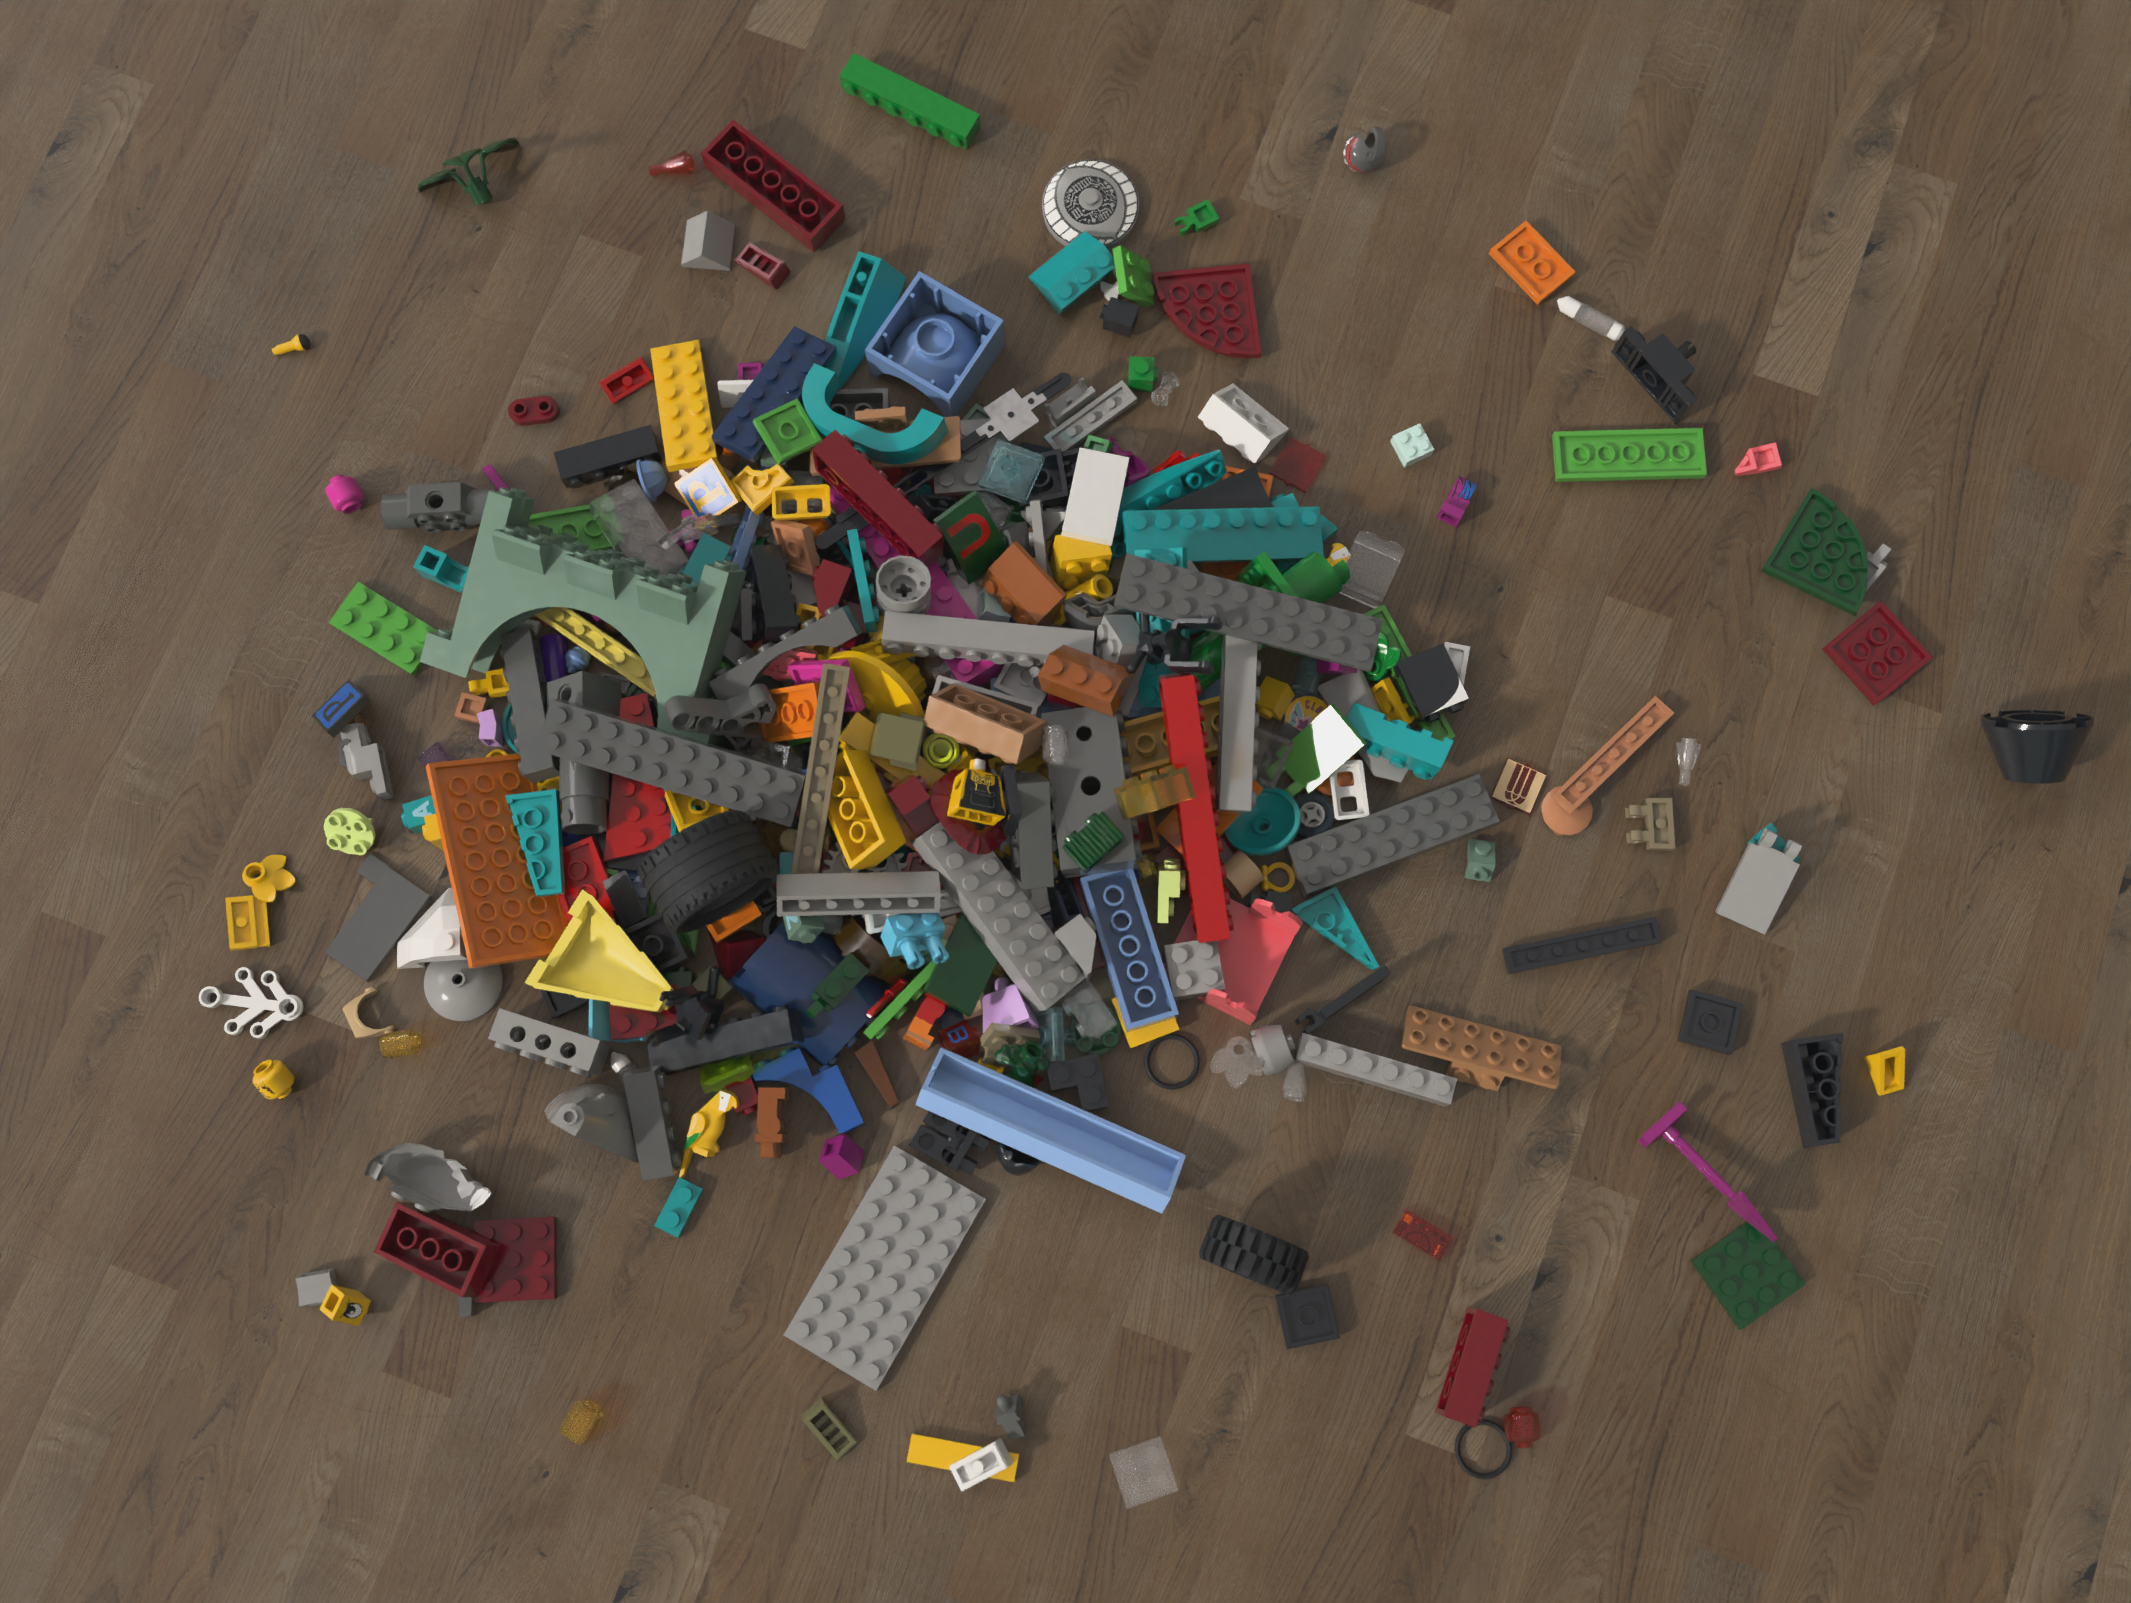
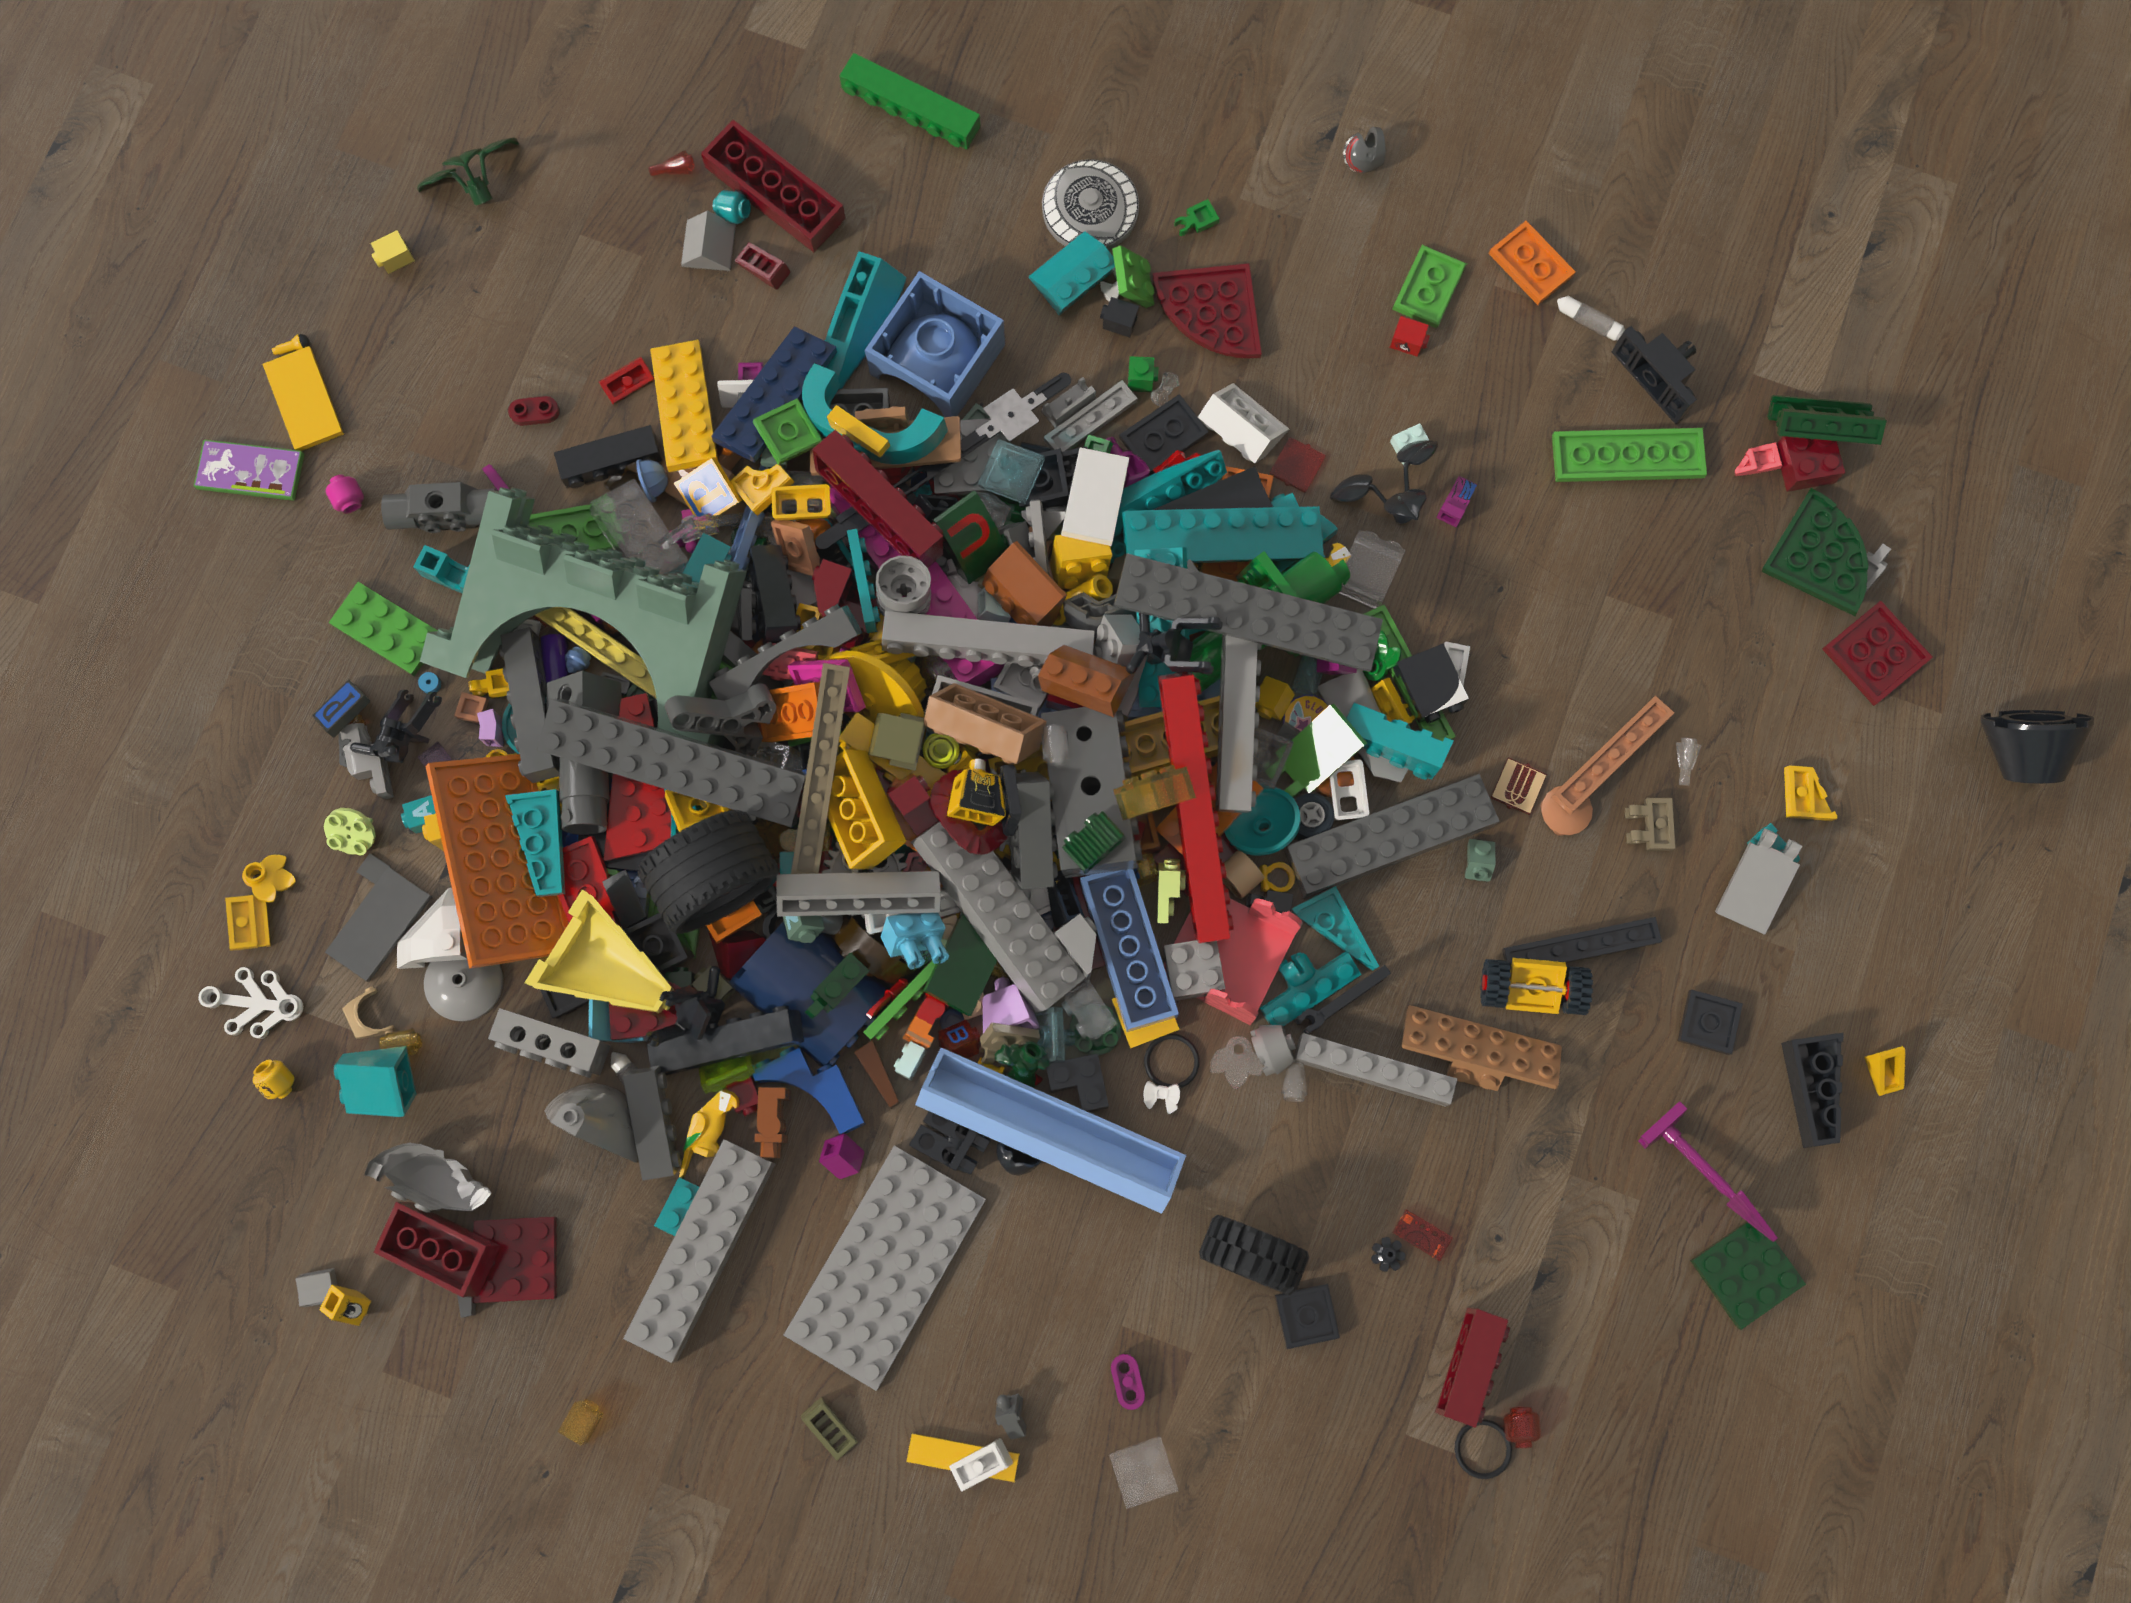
(249, 470): none -> tile
(303, 399): none -> yellow tile
(376, 1082): none -> teal slope
(391, 252): none -> light yellow brick
(394, 735): none -> black piece
(426, 678): none -> dark azure piece
(699, 1251): none -> light grey brick
(732, 206): none -> teal head
(857, 431): none -> yellow piece
(910, 1061): none -> light aqua piece
(1127, 1381): none -> magenta plate
(1164, 432): none -> black plate
(1170, 1094): none -> white piece
(1308, 986): none -> teal plate
(1382, 1254): none -> black plant
(1403, 505): none -> black plant
(1410, 336): none -> red brick
(1429, 286): none -> bright green tile
(1536, 986): none -> plate
(1805, 795): none -> yellow wing
(1809, 462): none -> dark red brick
(1826, 419): none -> dark green fence

